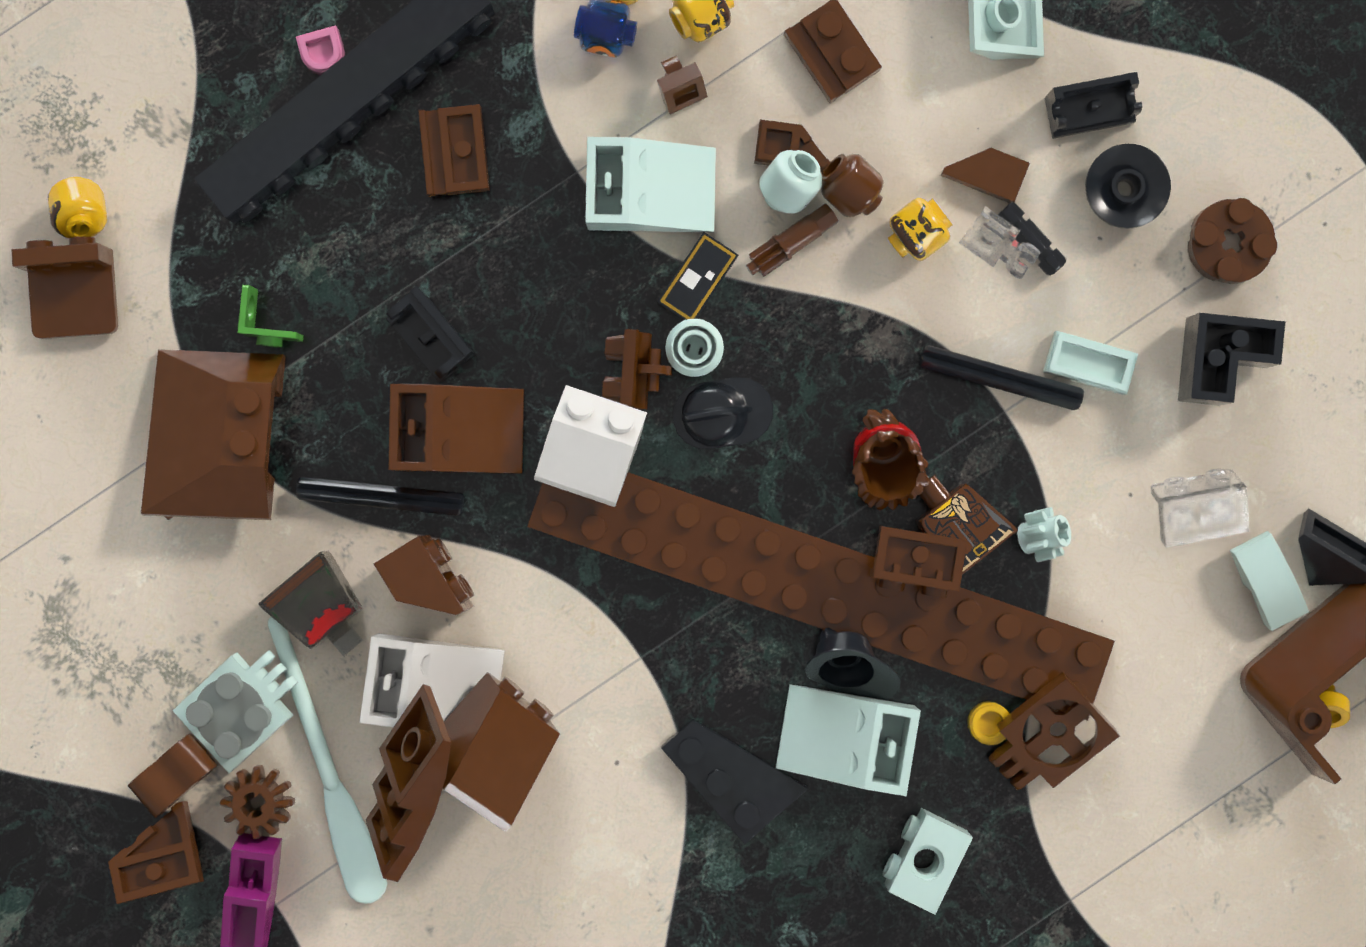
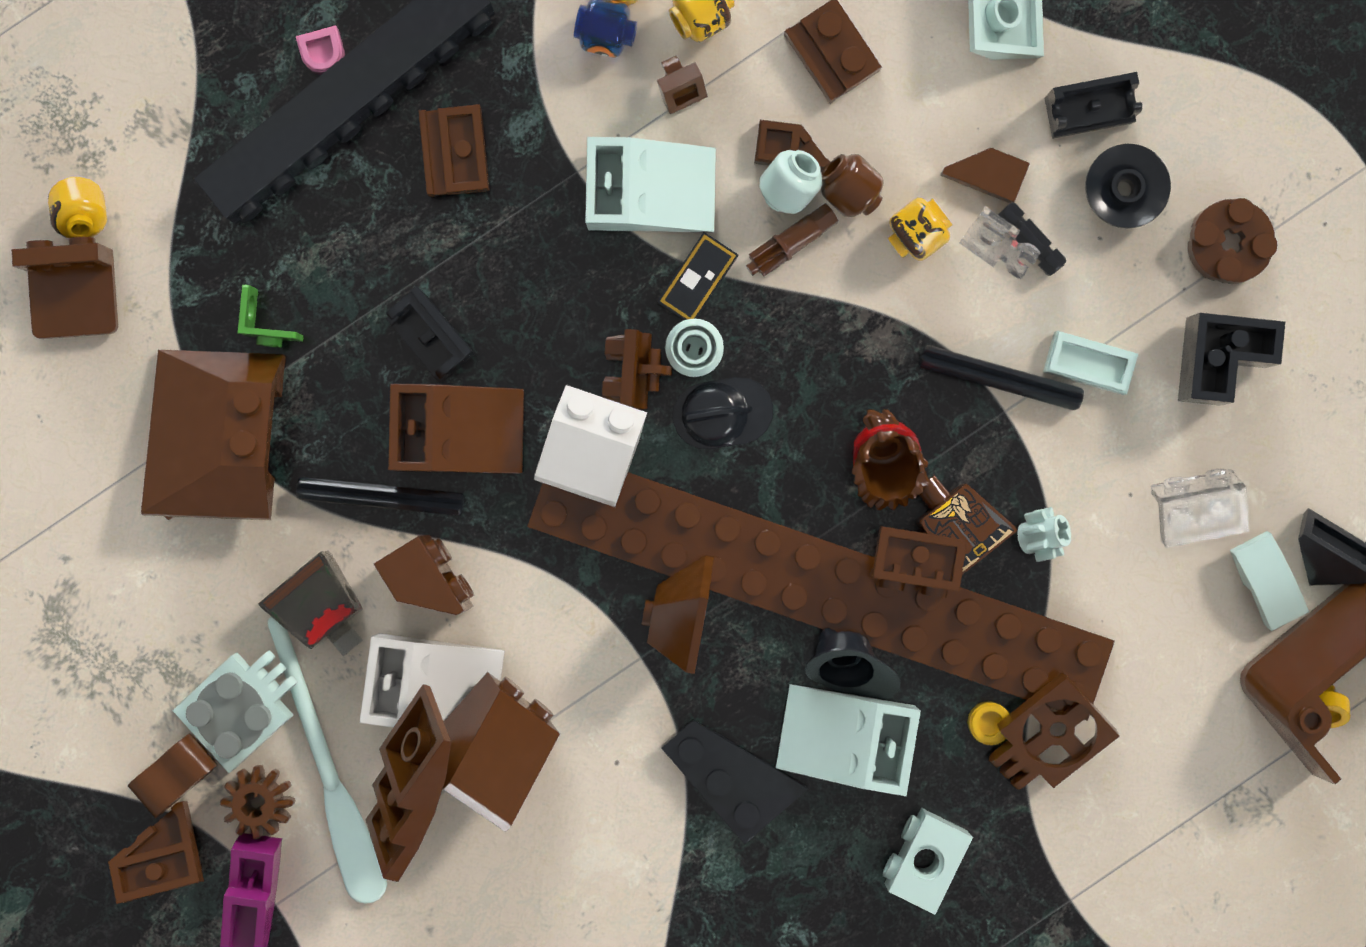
(679, 614): none -> reddish brown slope

